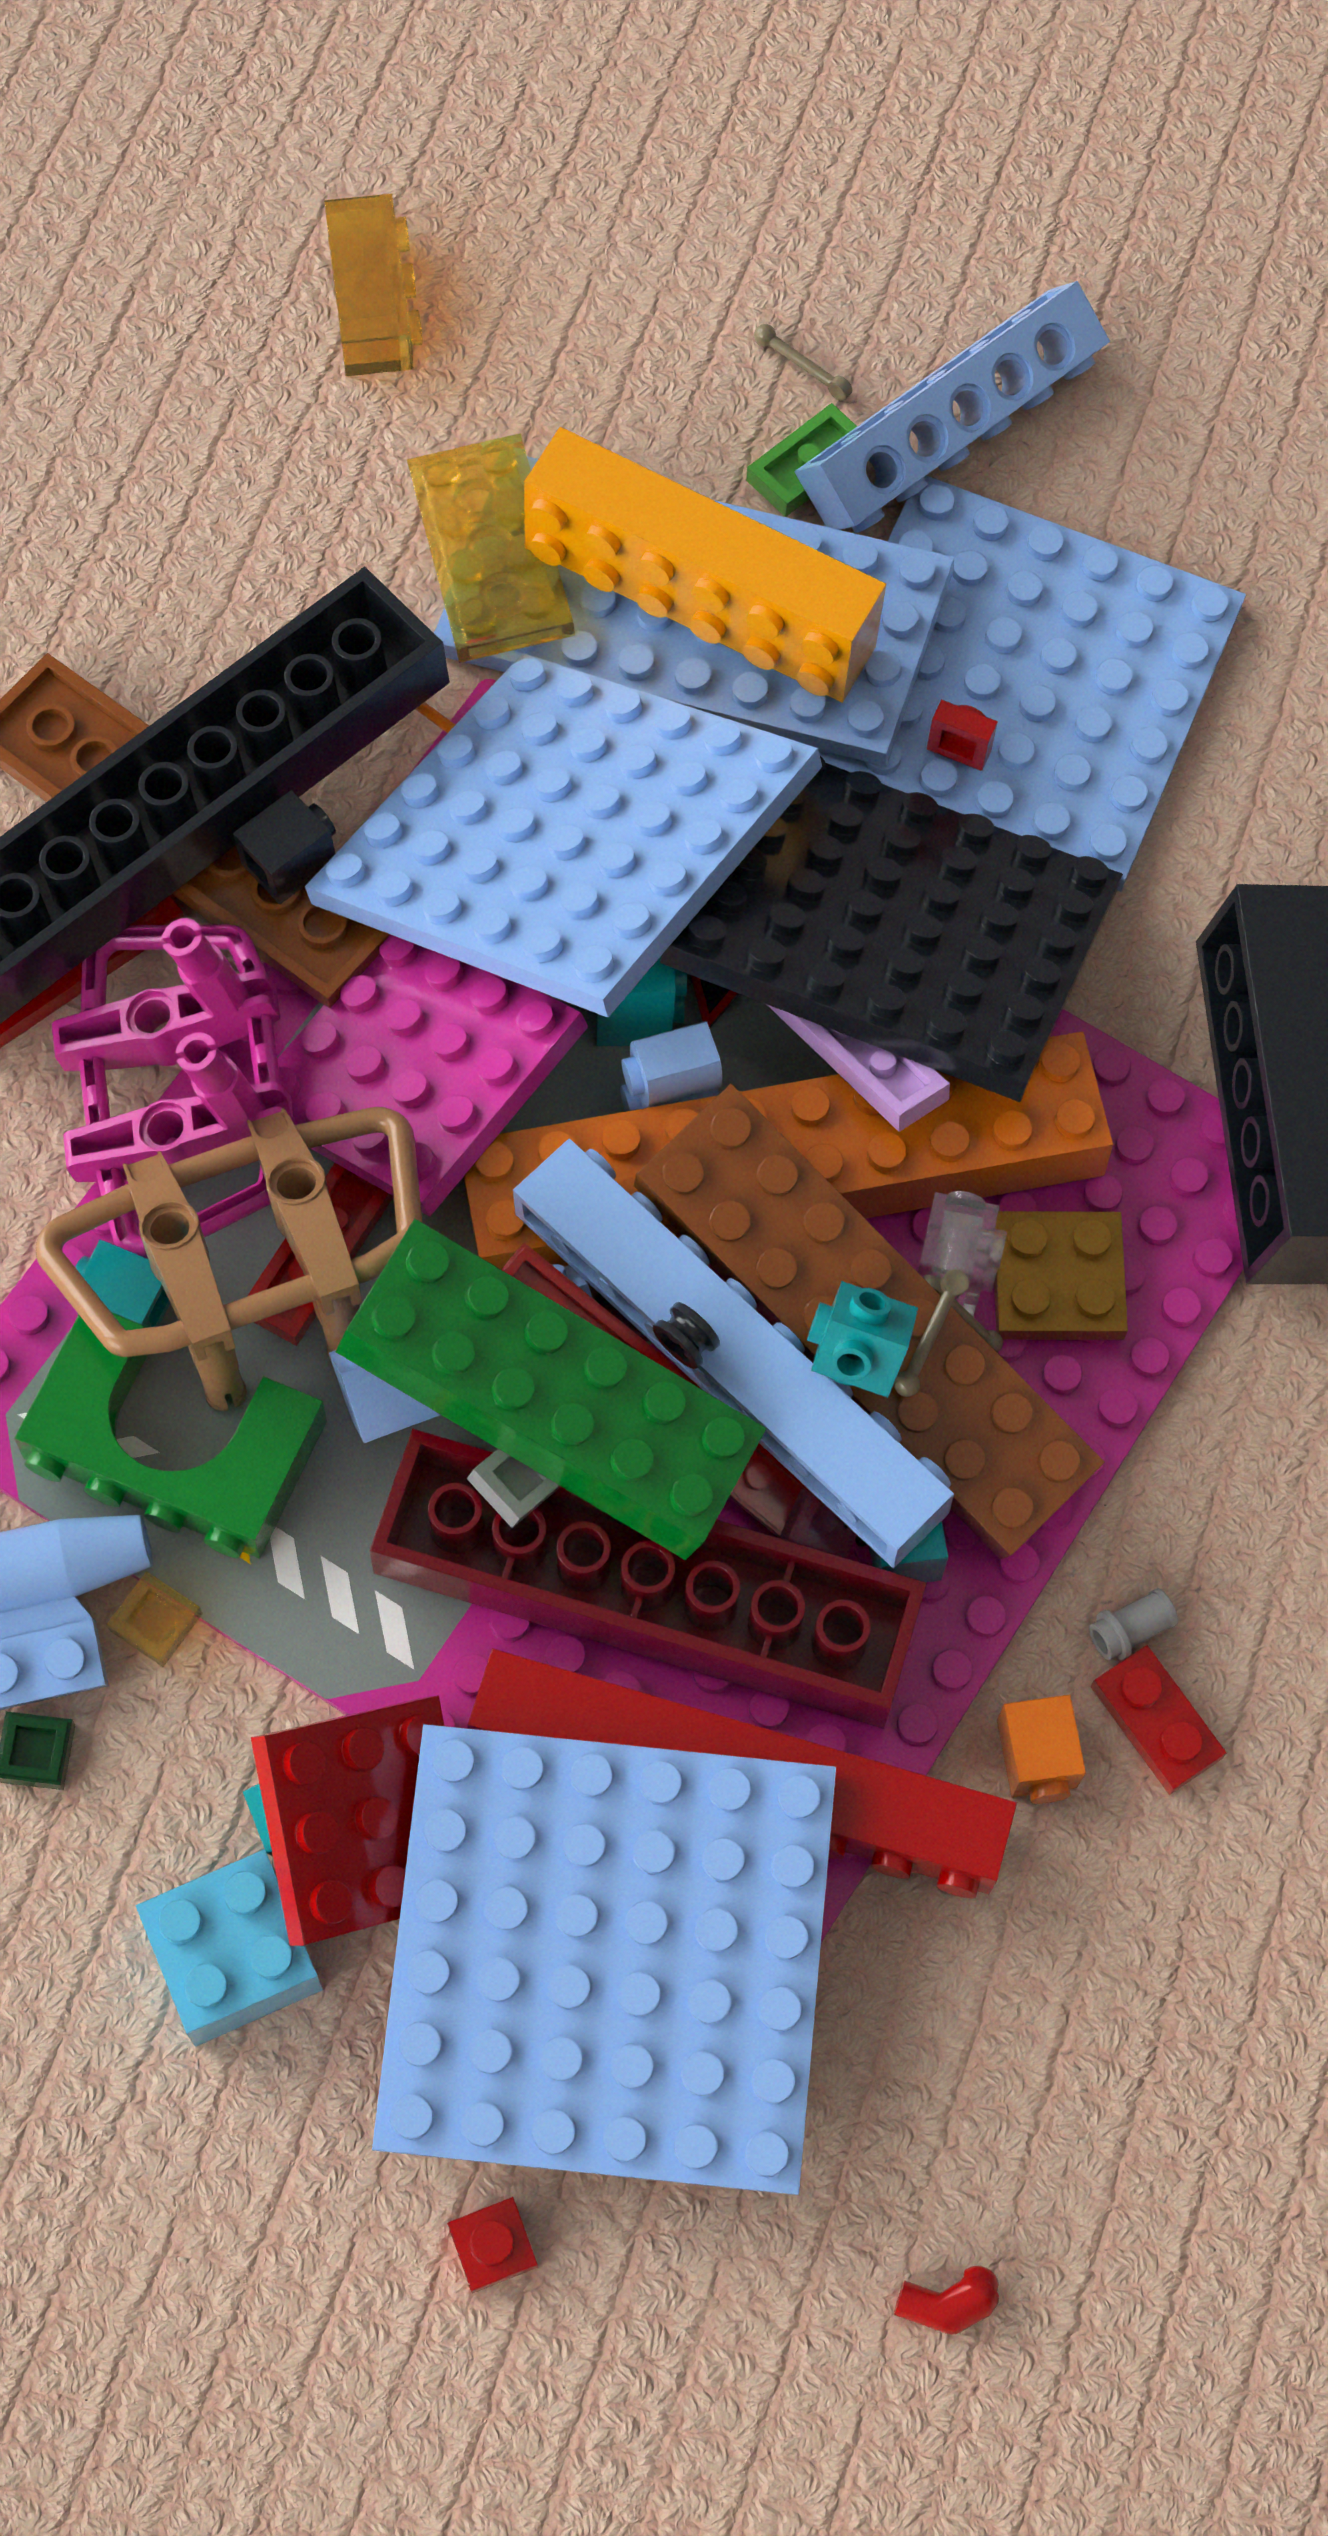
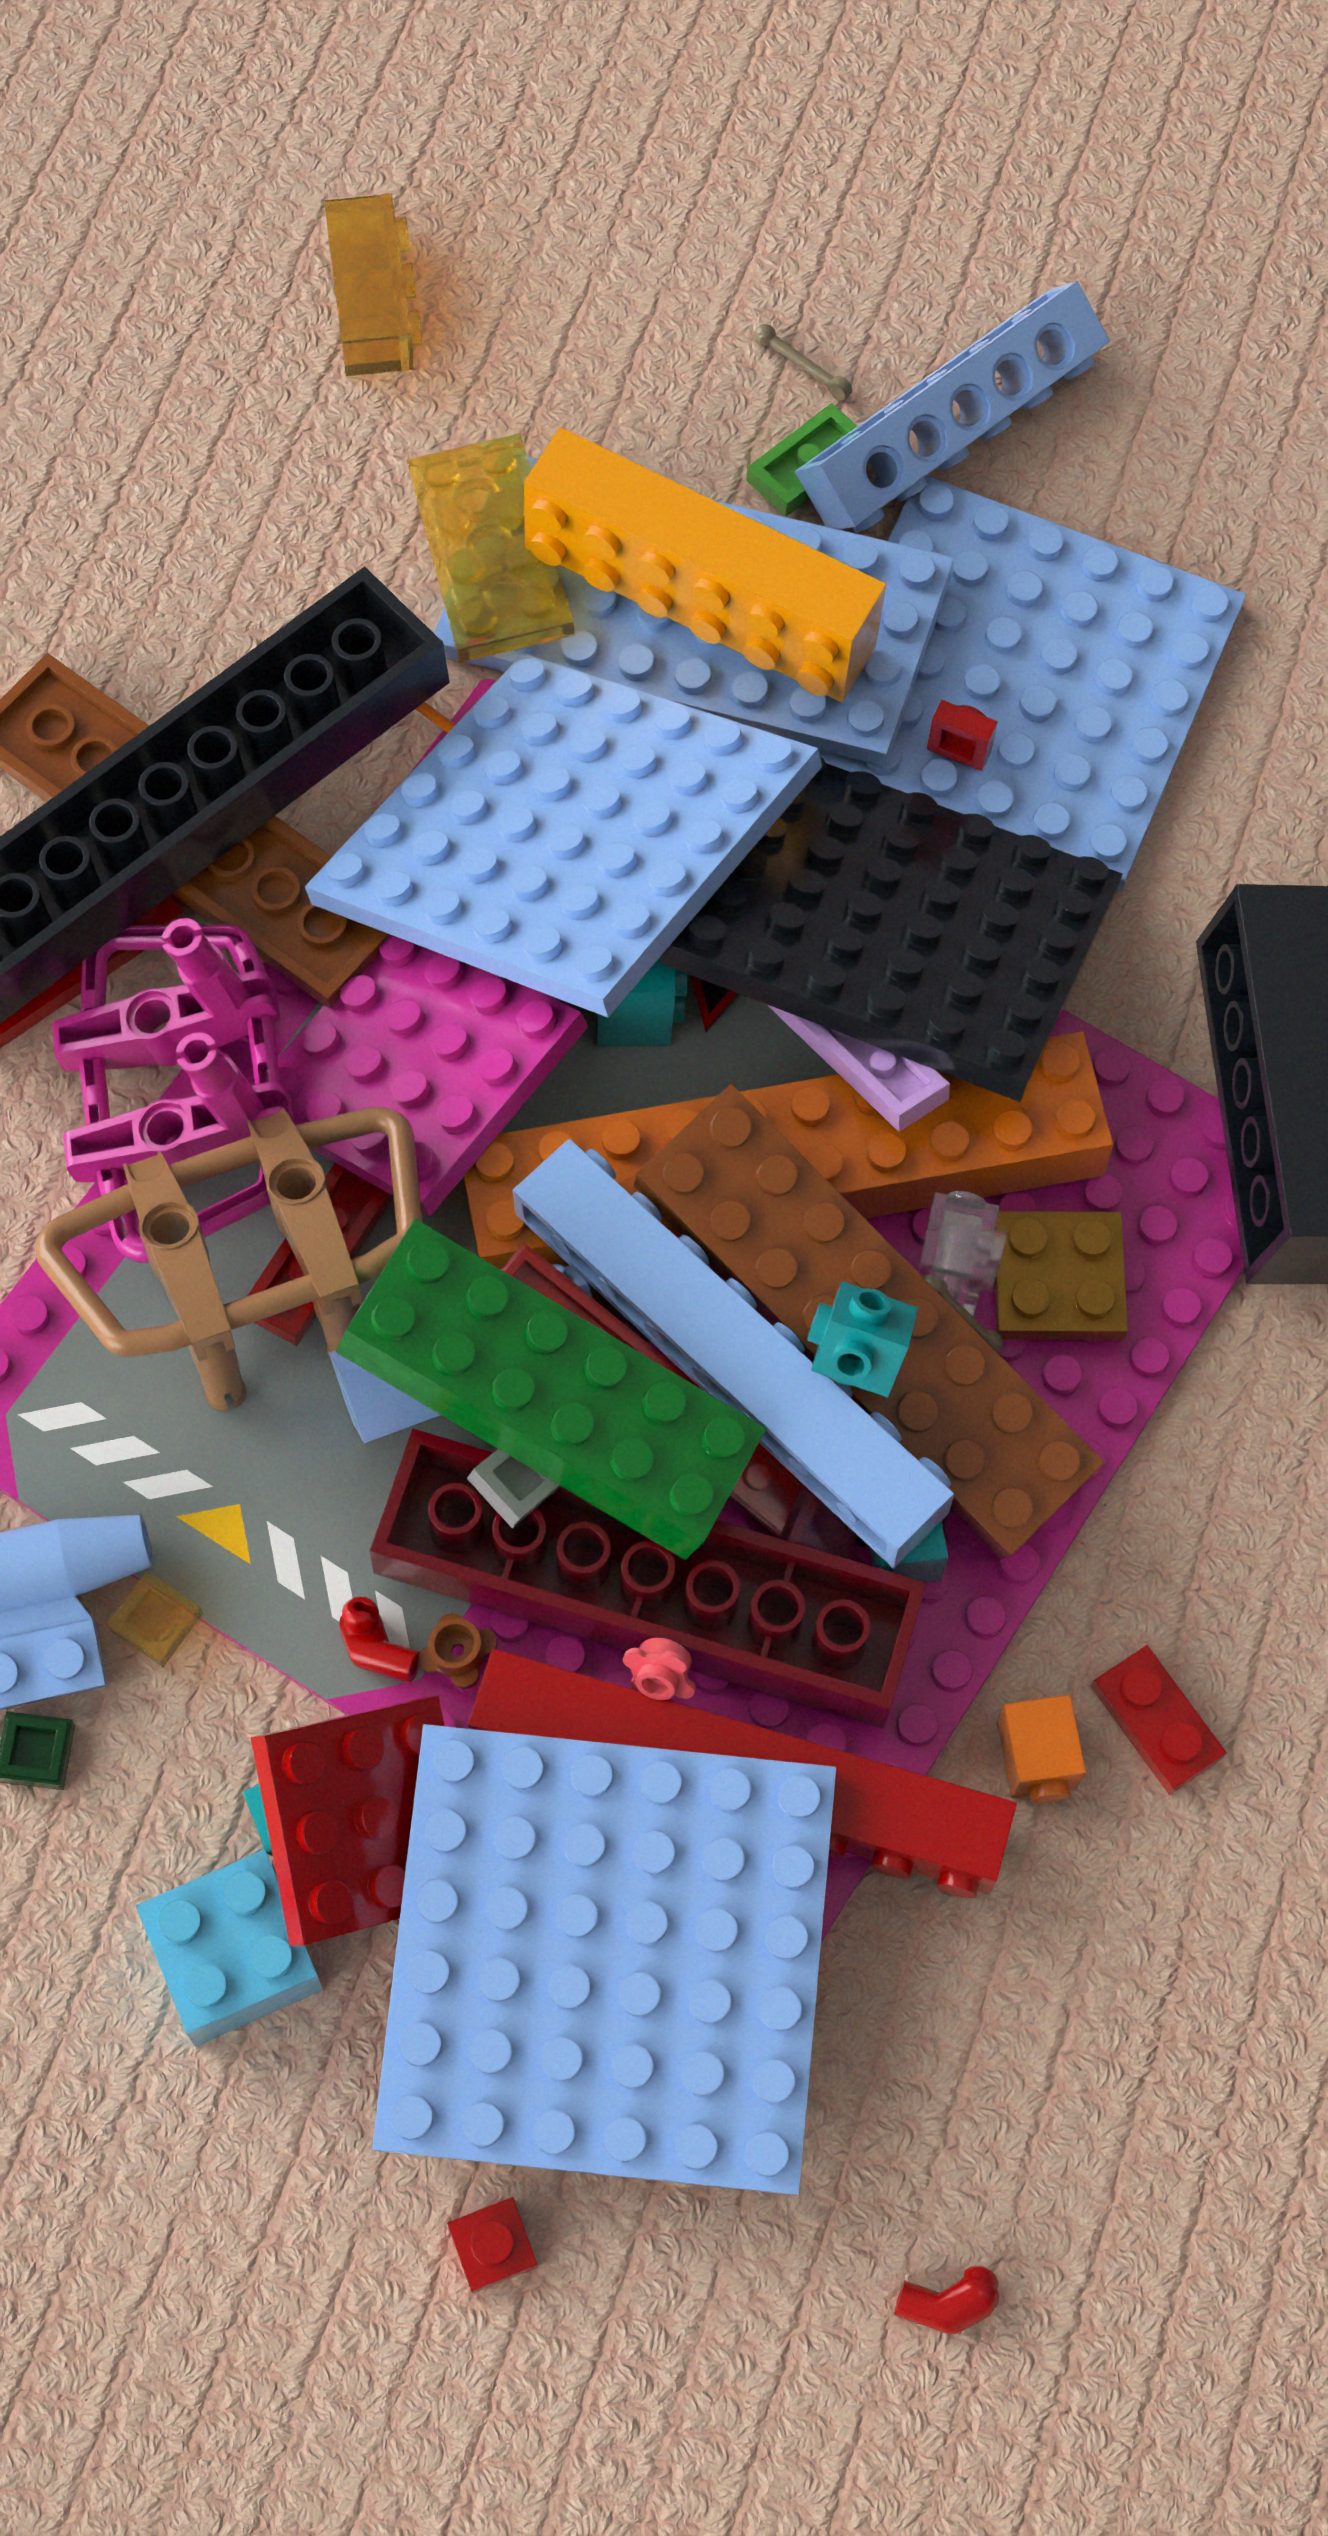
(125, 1284): teal brick -> none
(228, 1499): green arch -> none
(286, 845): black brick -> none
(369, 1644): none -> red arm
(453, 1632): none -> dark orange plate
(660, 1669): none -> coral plate
(671, 1068): light blue brick -> none
(686, 1335): black bush -> none
(953, 1285): dark tan hinge -> none
(1122, 1630): light grey pin -> none

